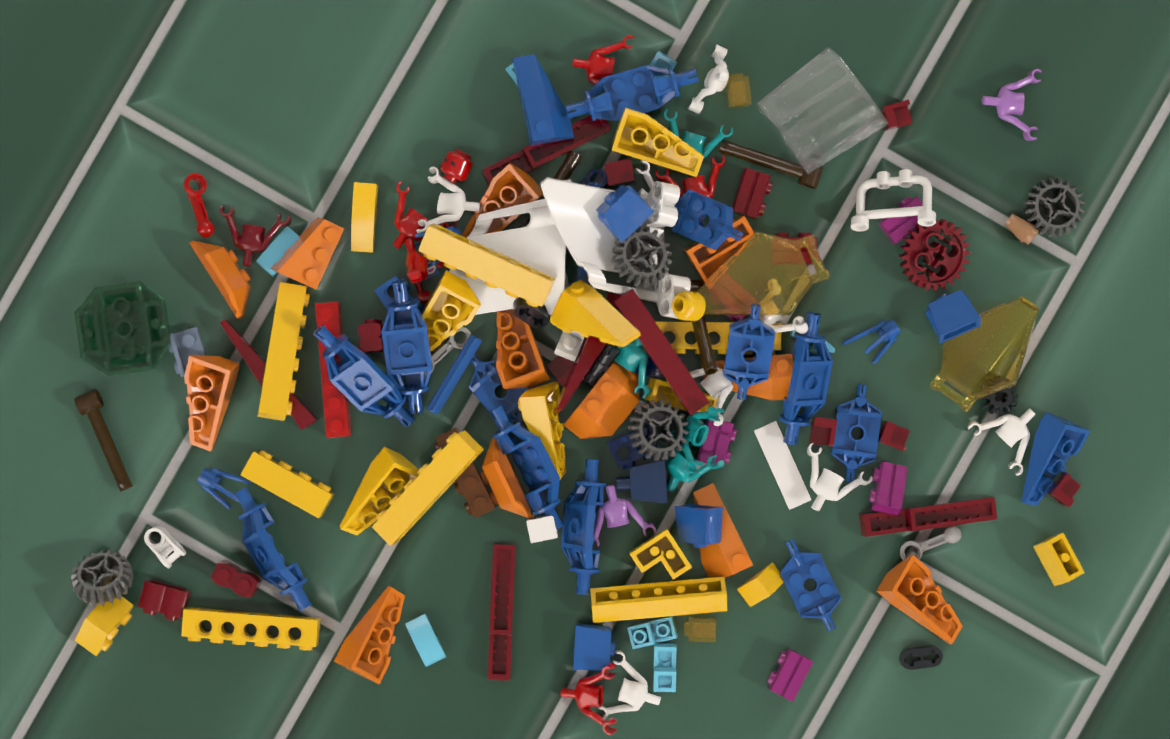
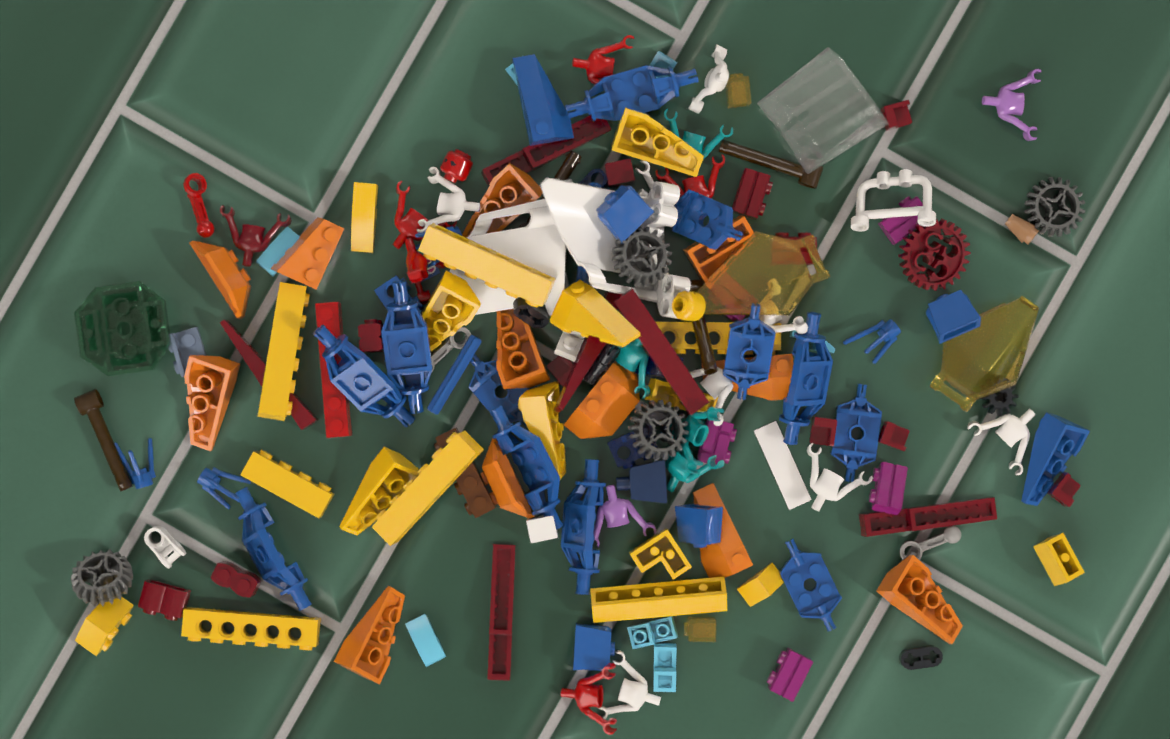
(139, 477): none -> blue plant

